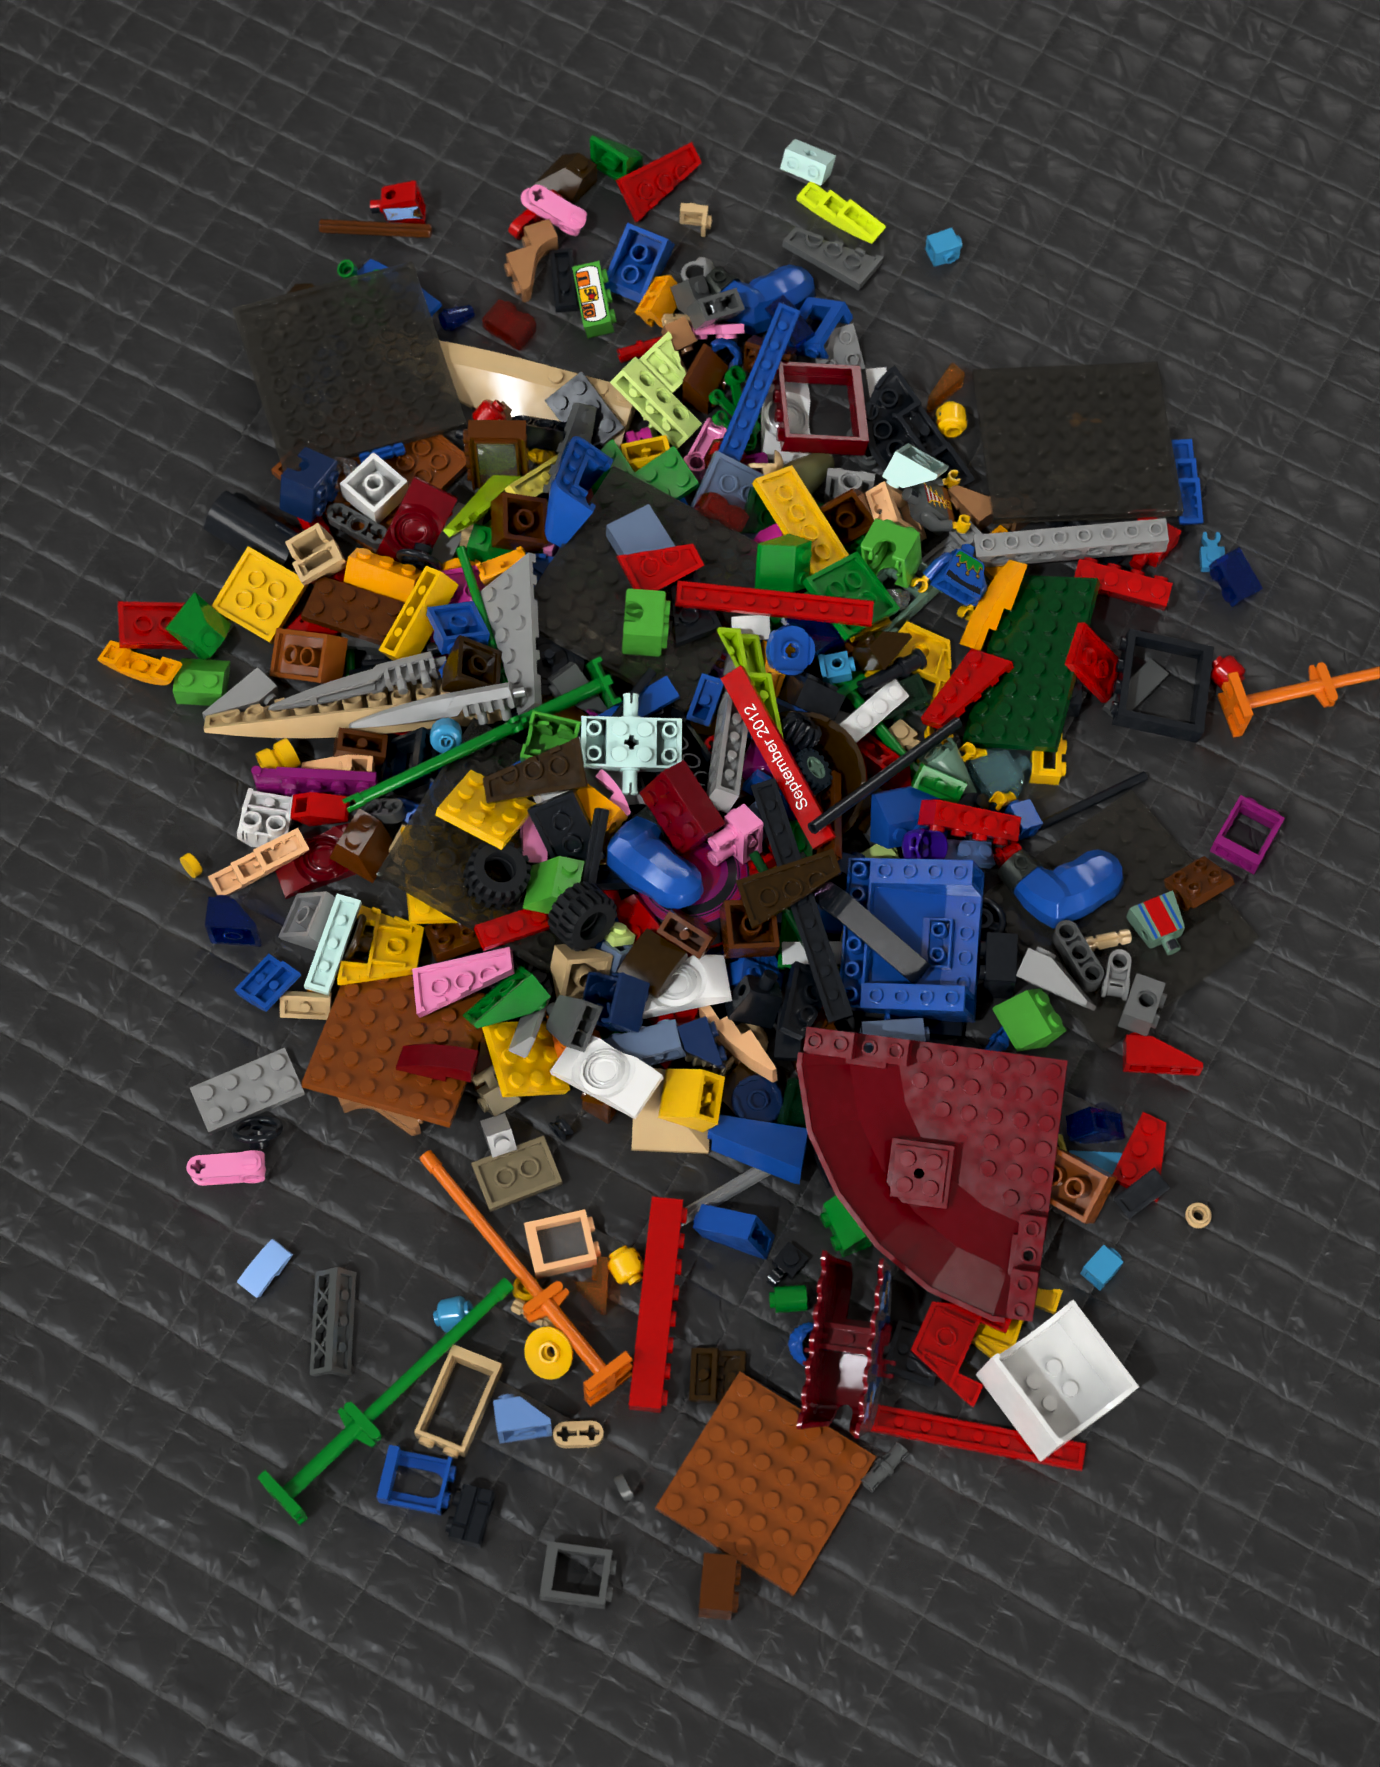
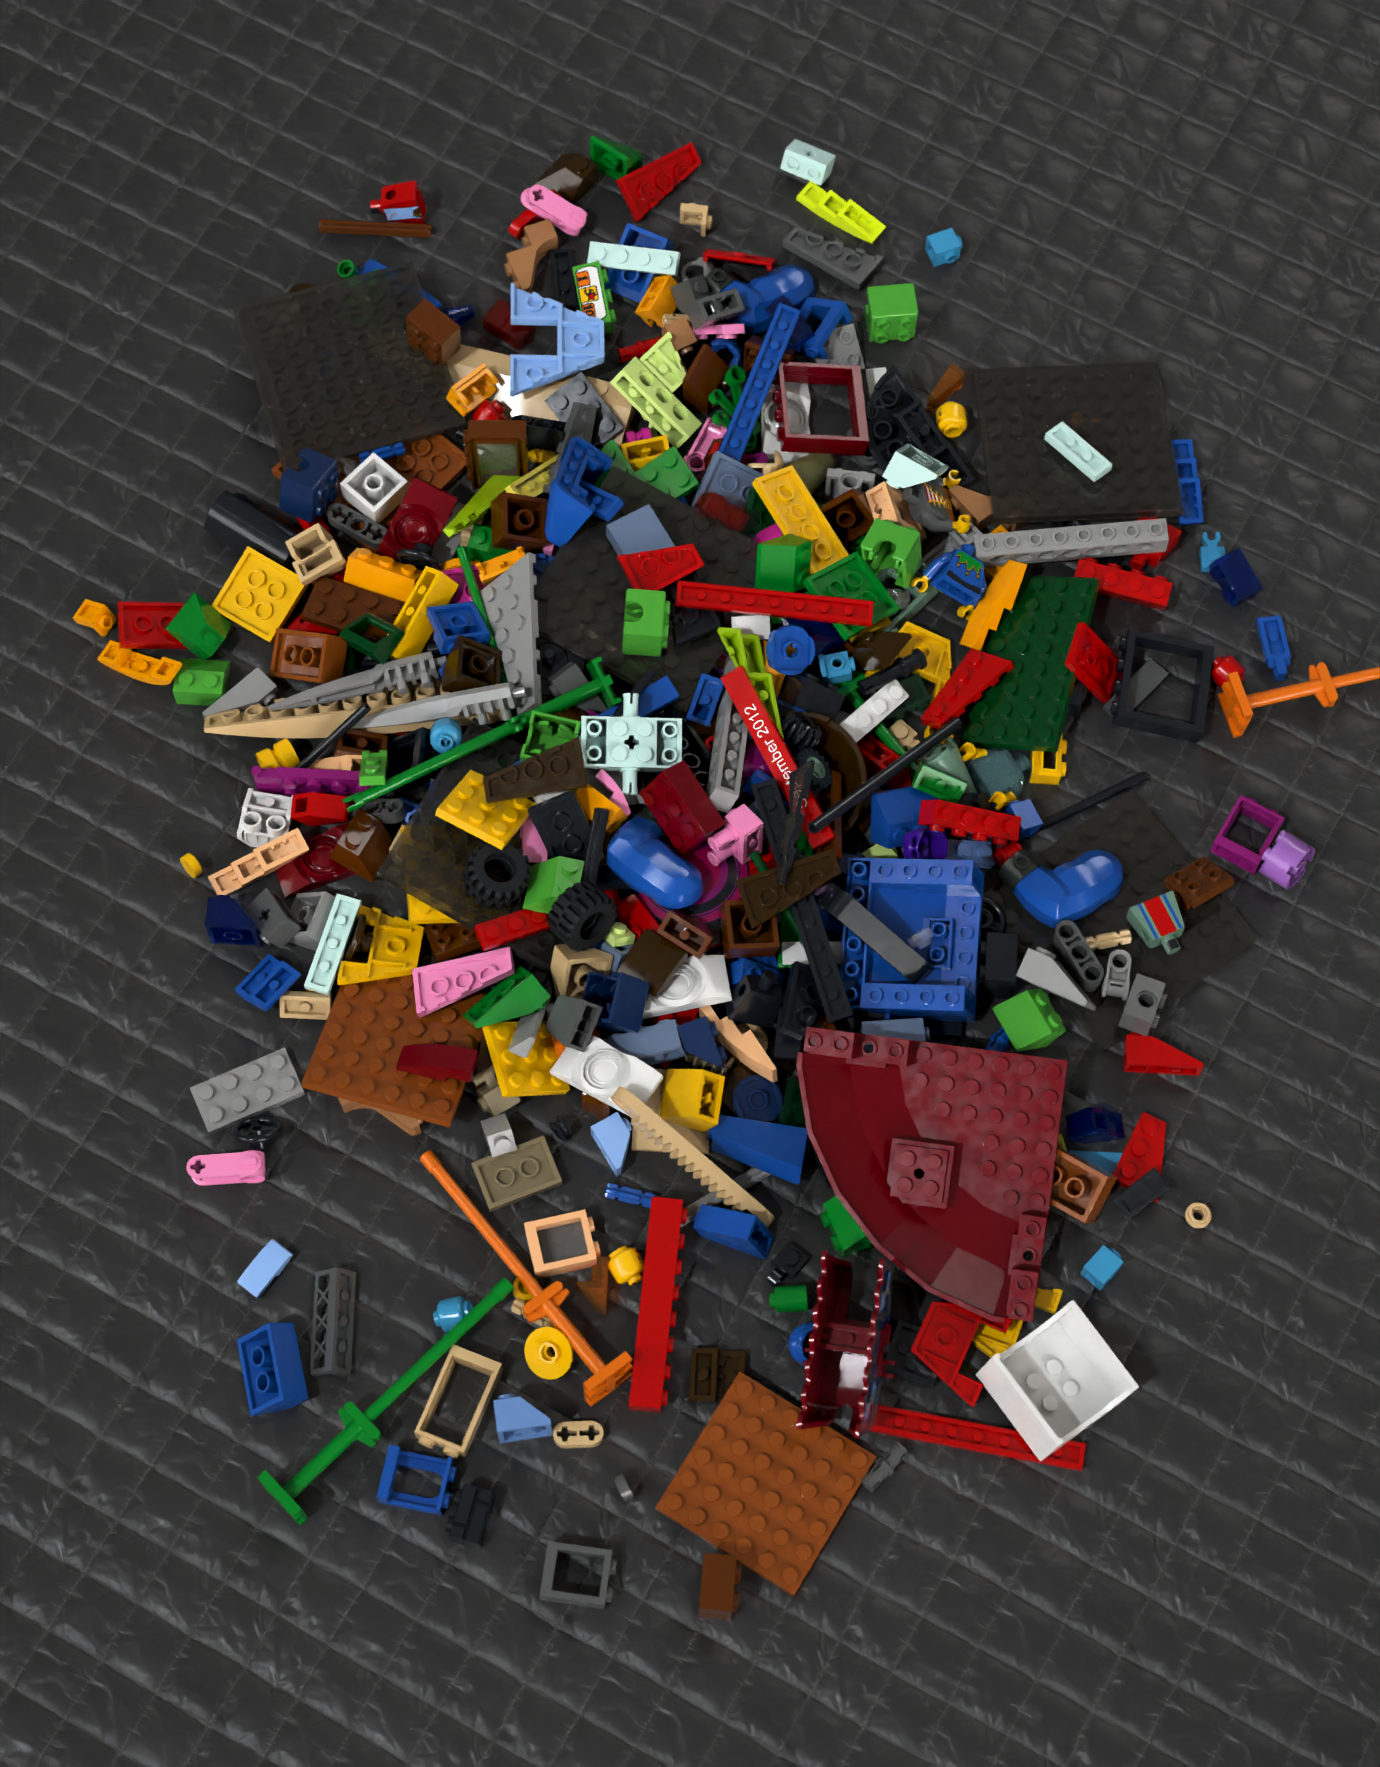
(95, 616): none -> light orange bracket
(272, 1368): none -> blue slope
(273, 918): none -> dark grey brick
(334, 736): none -> black piece
(373, 768): none -> bright green plate
(382, 649): none -> dark green tile
(433, 333): none -> reddish brown brick
(472, 390): none -> light orange hinge
(578, 341): none -> light blue wing
(606, 503): none -> blue plate
(613, 1140): none -> light blue slope
(629, 1195): none -> blue axle
(634, 258): none -> light aqua plate
(689, 1156): none -> tan gear
(739, 257): none -> red door
(792, 823): none -> black sword
(891, 312): none -> bright green piece
(921, 938): none -> clear plate
(1078, 451): none -> light aqua plate
(1274, 645): none -> blue hinge
(1286, 860): none -> medium lavender brick

